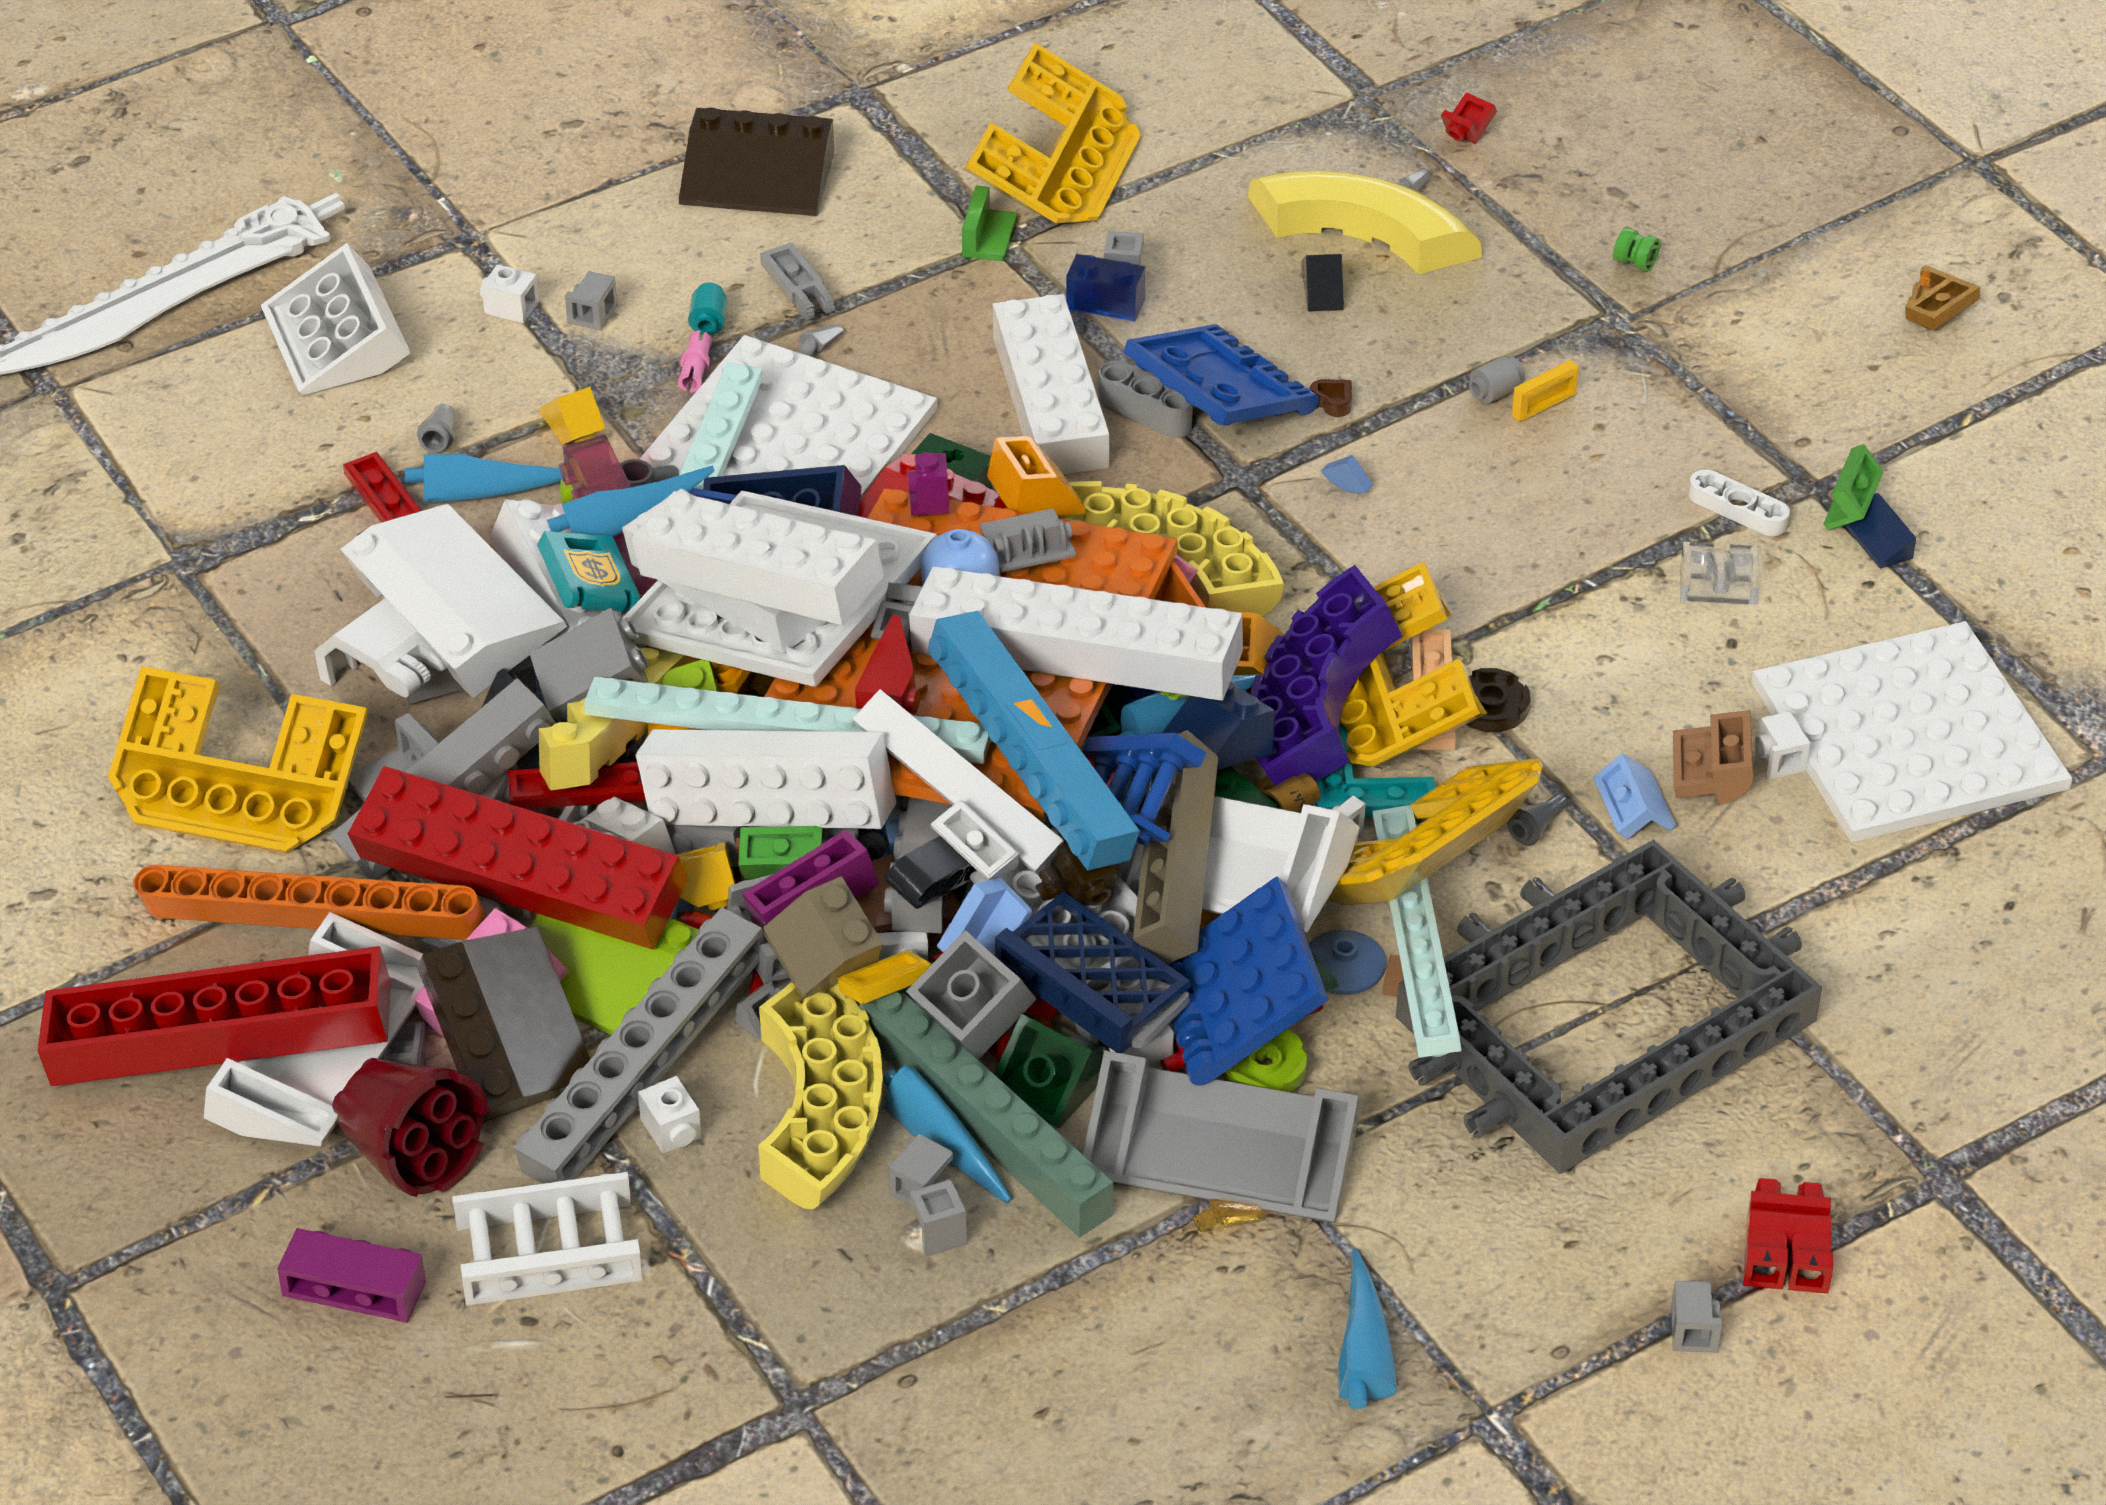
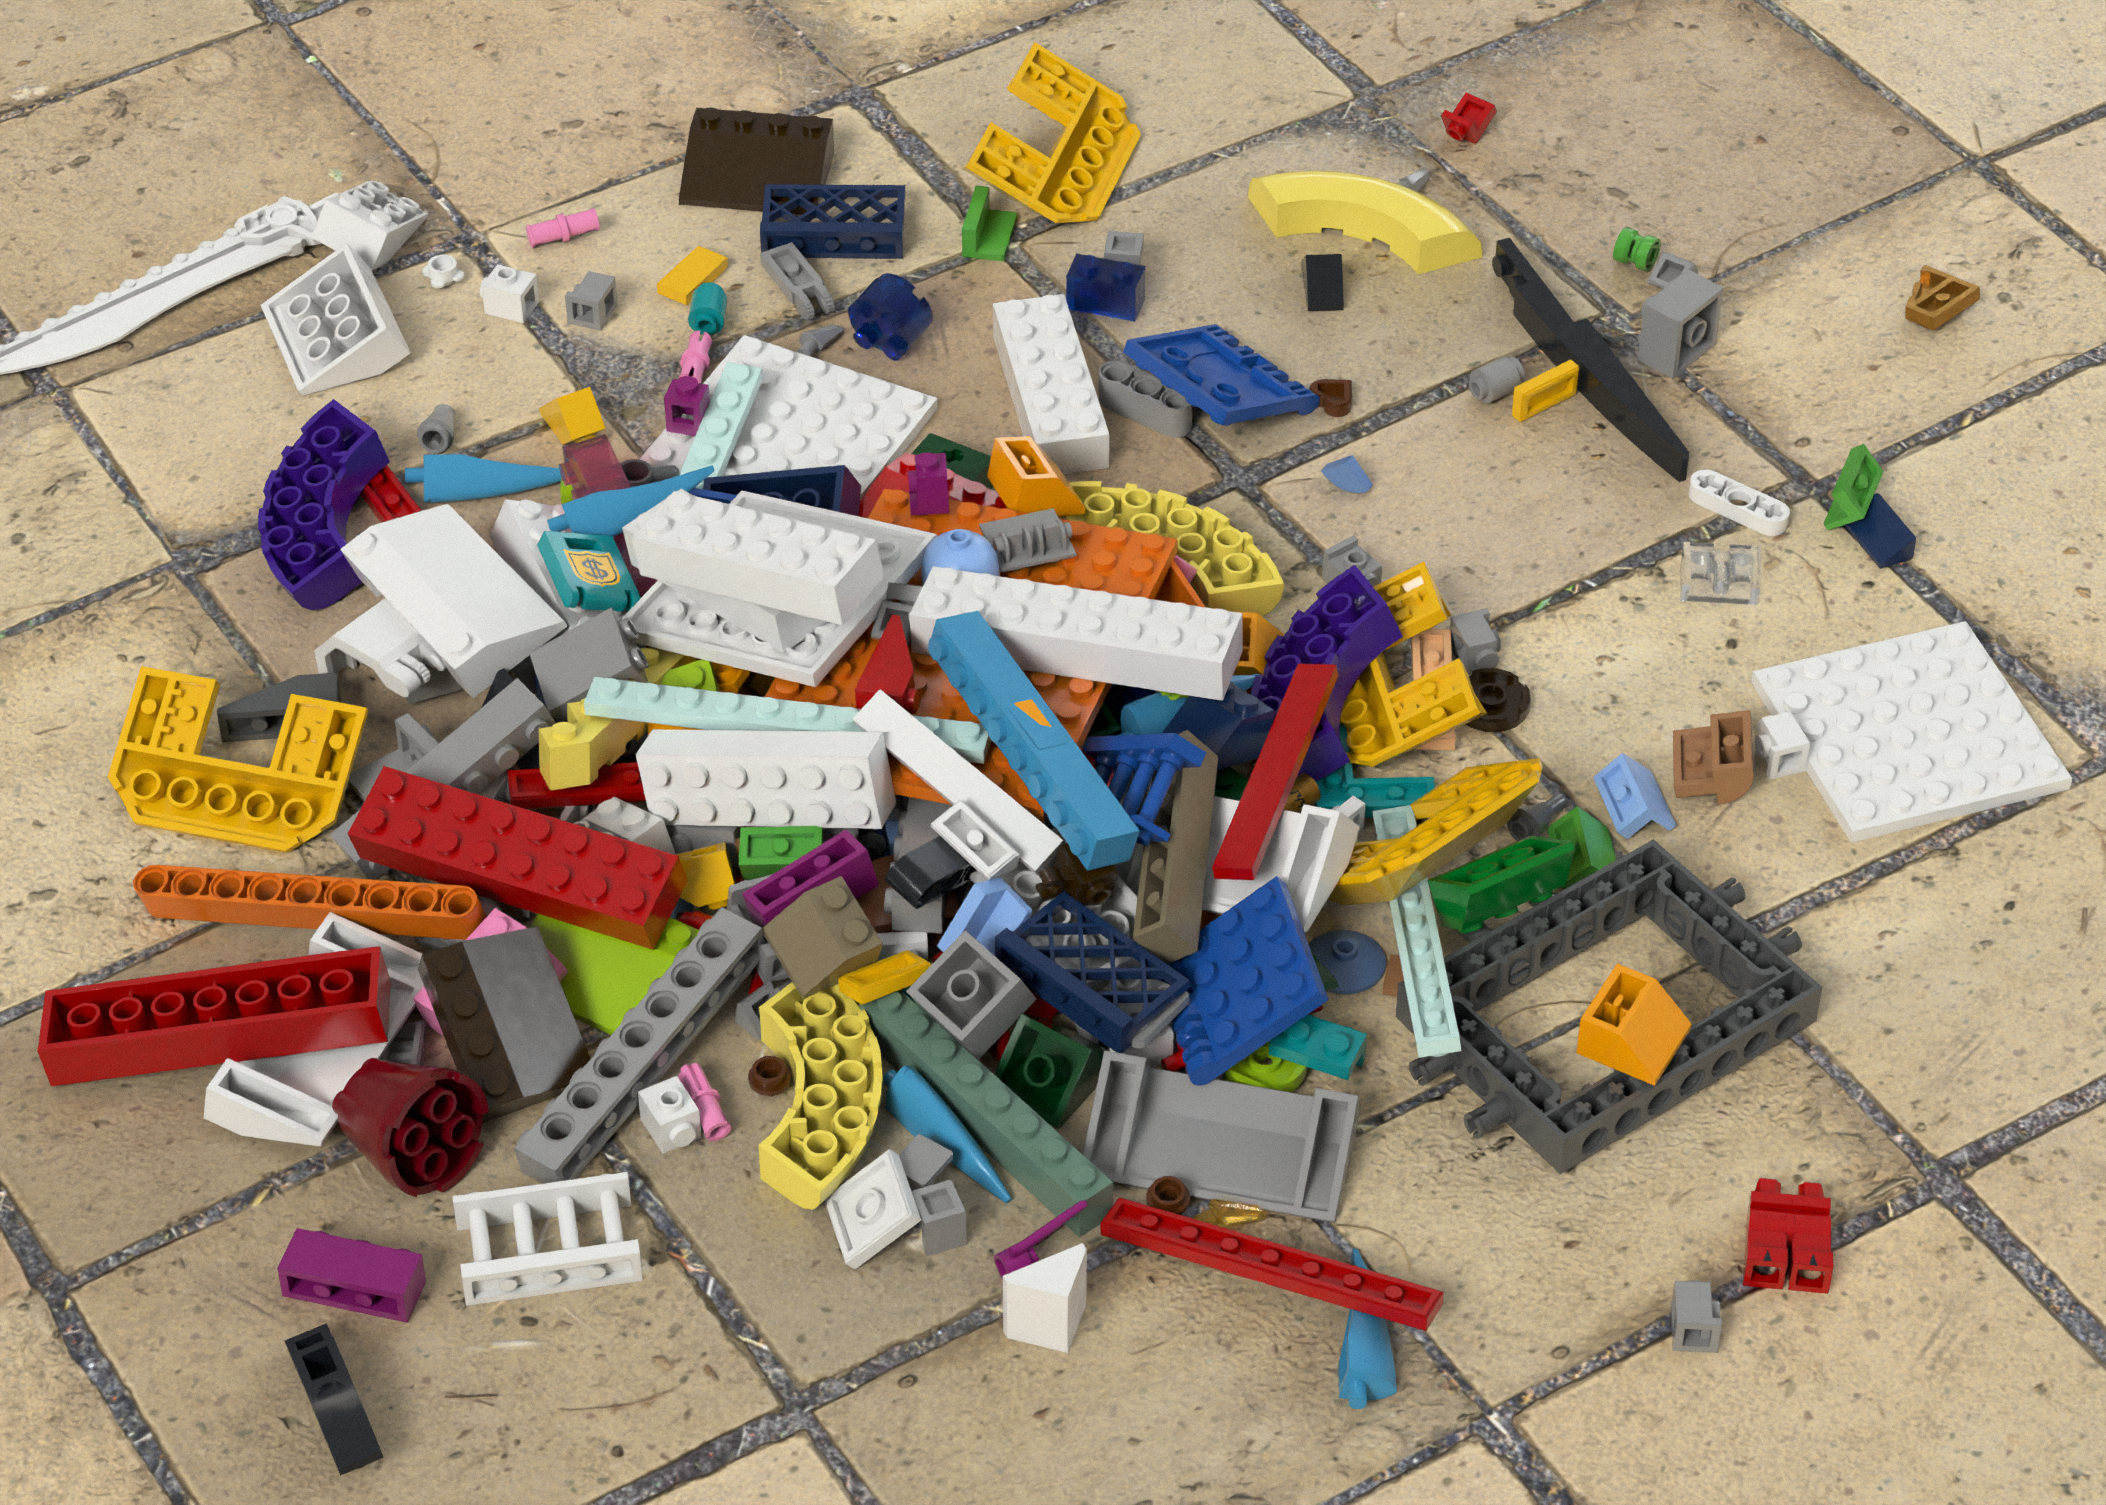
(263, 712): none -> dark grey slope
(311, 503): none -> dark purple brick
(334, 1399): none -> black slope
(369, 222): none -> white slope
(442, 271): none -> white plate
(562, 227): none -> bright pink pin
(688, 398): none -> magenta brick
(695, 269): none -> yellow tile
(707, 1100): none -> bright pink axle
(769, 1076): none -> reddish brown plate
(834, 235): none -> dark blue fence
(872, 1209): none -> white tile
(889, 316): none -> clear blue brick
(1023, 1253): none -> magenta plant
(1046, 1300): none -> white slope
(1168, 1188): none -> reddish brown plate
(1272, 1263): none -> red tile
(1275, 772): none -> red tile
(1321, 1046): none -> teal bracket
(1345, 555): none -> light grey brick
(1474, 640): none -> light grey brick
(1501, 882): none -> green slope
(1590, 840): none -> bright green panel
(1600, 374): none -> black slope
(1632, 1026): none -> light orange slope
(1669, 268): none -> light grey slope
(1679, 323): none -> light grey brick

